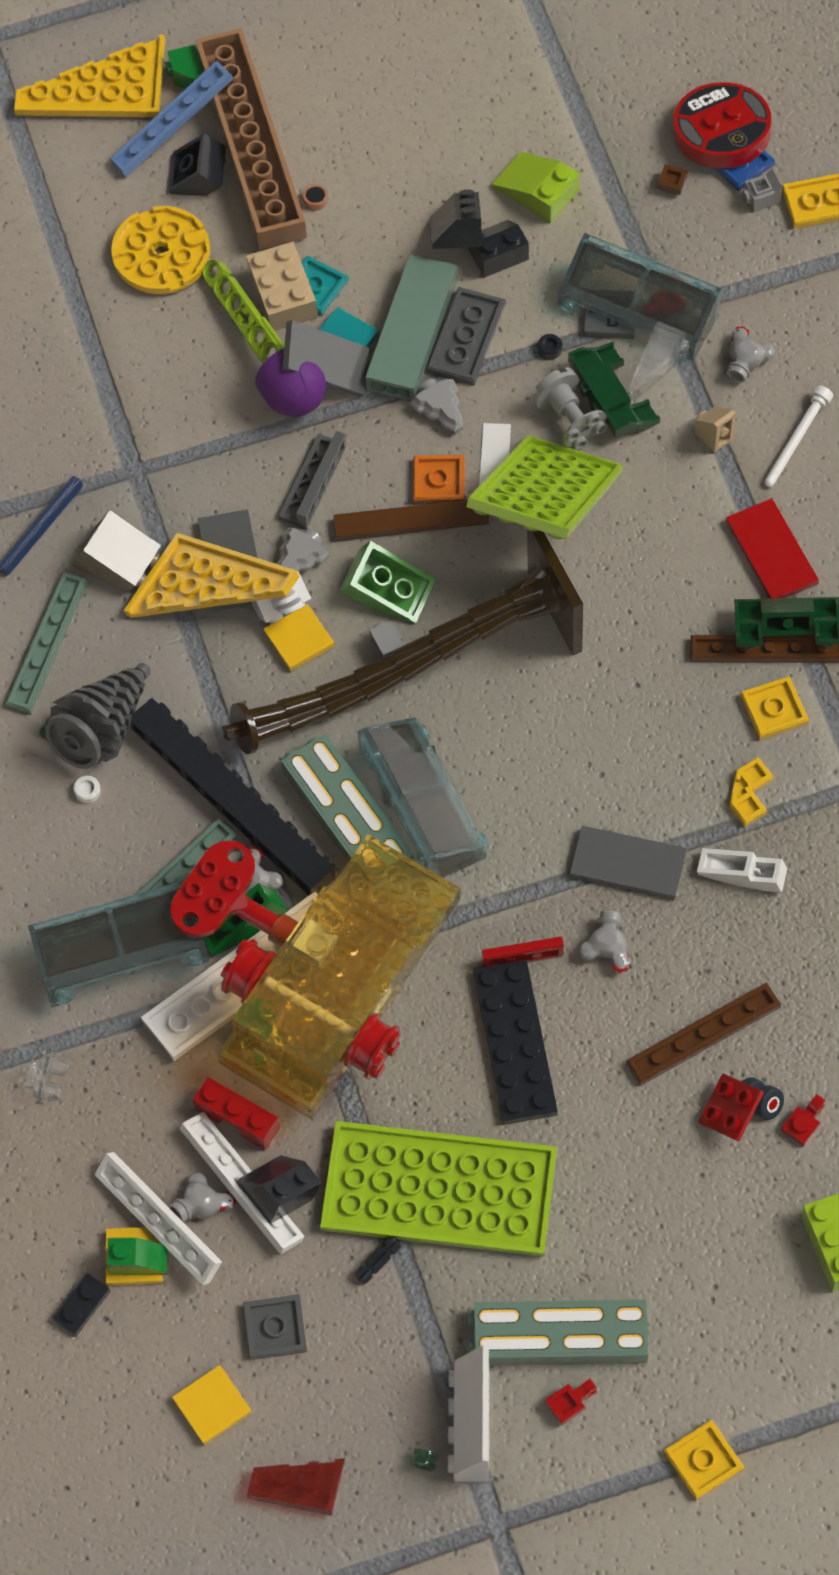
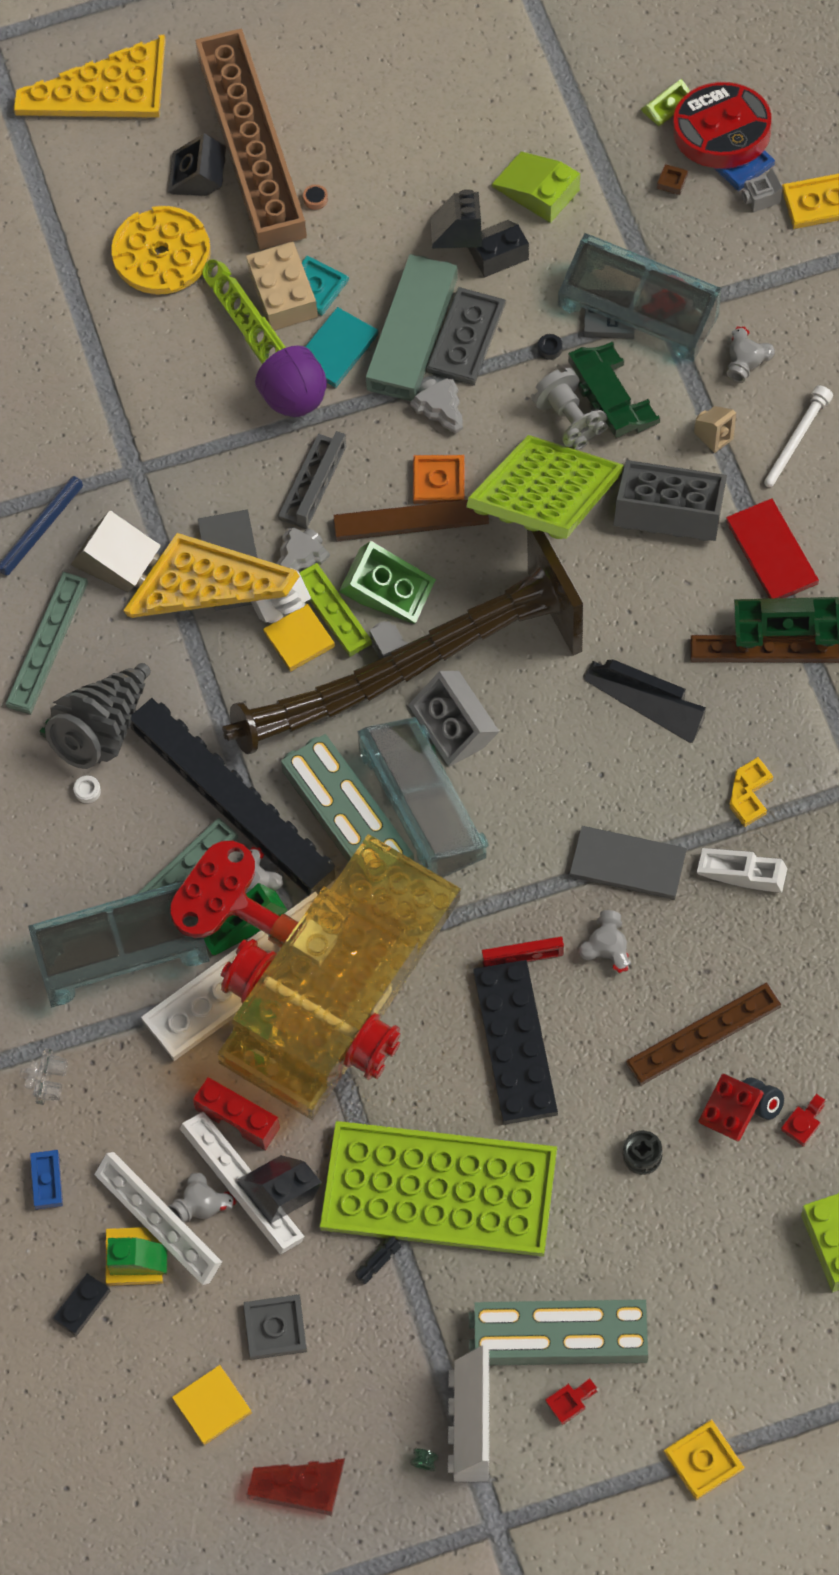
(46, 1179): none -> blue plate
(171, 118): medium blue tile -> none
(183, 65): green slope -> none
(335, 611): none -> lime plate
(339, 359): tile -> none
(453, 717): none -> light grey slope
(494, 447): white sticker -> none
(642, 1151): none -> pearl dark grey wheel
(649, 696): none -> black wedge
(660, 356): clear slope -> none
(664, 104): none -> lime slope
(670, 500): none -> dark grey slope
(774, 708): yellow tile -> none

